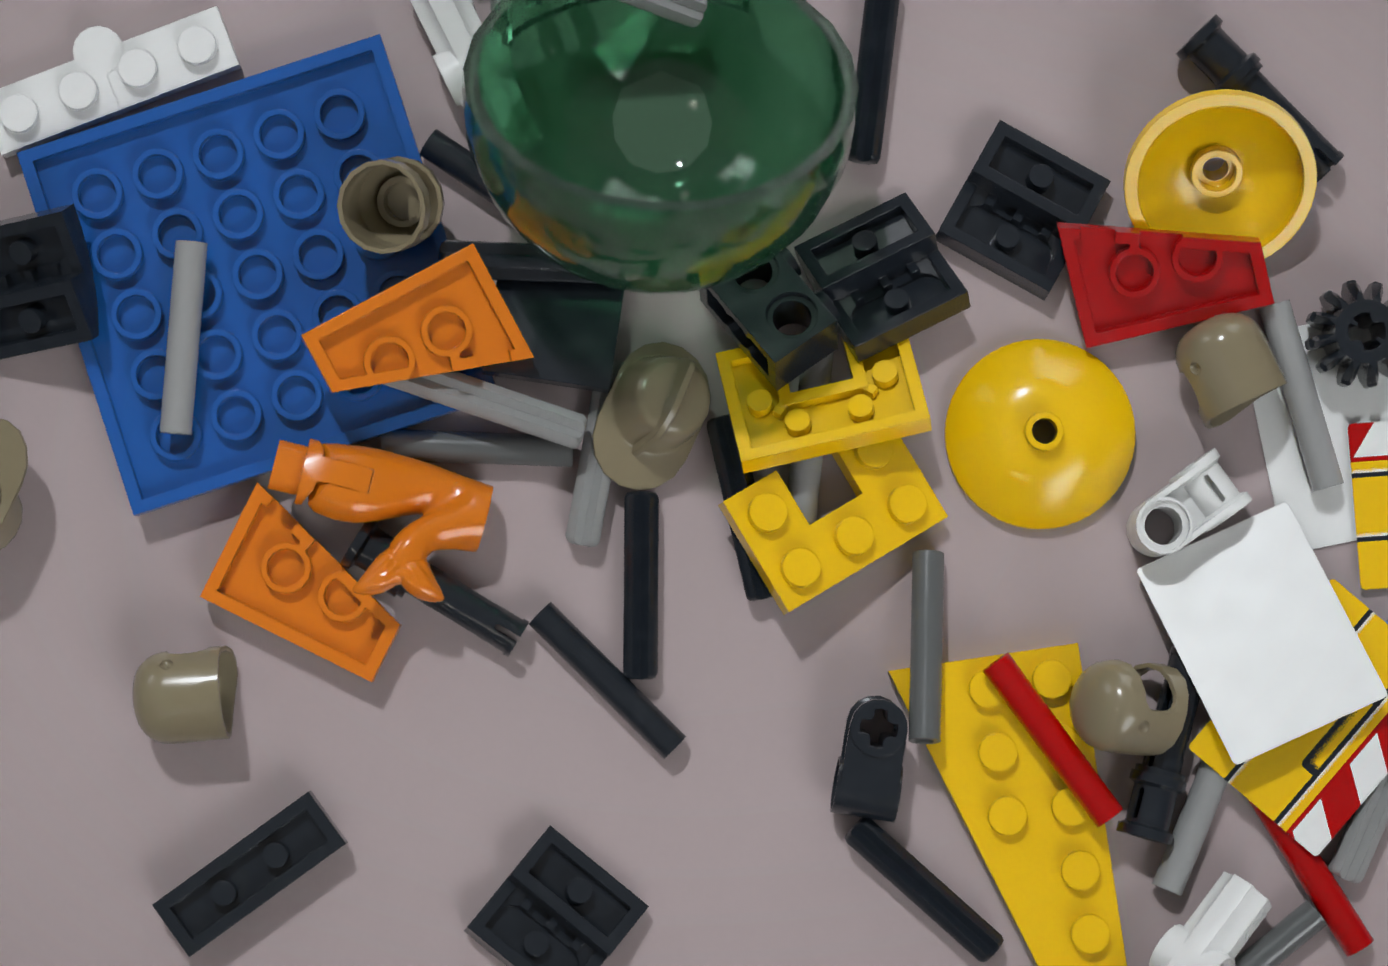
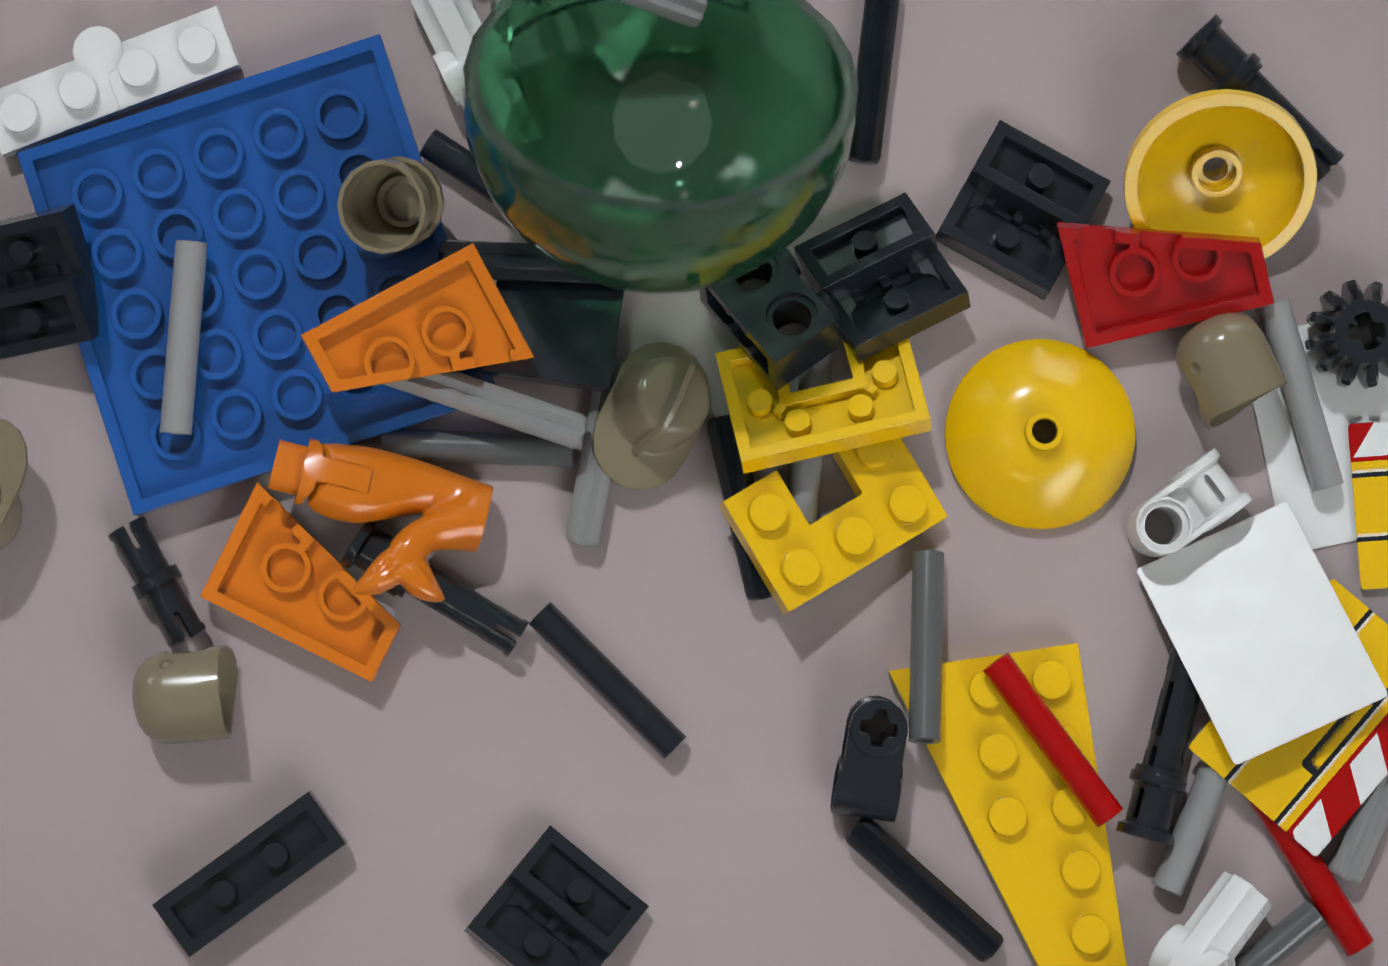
(156, 581): none -> black pin
(640, 585): black axle -> none
(1113, 710): dark tan helmet -> none

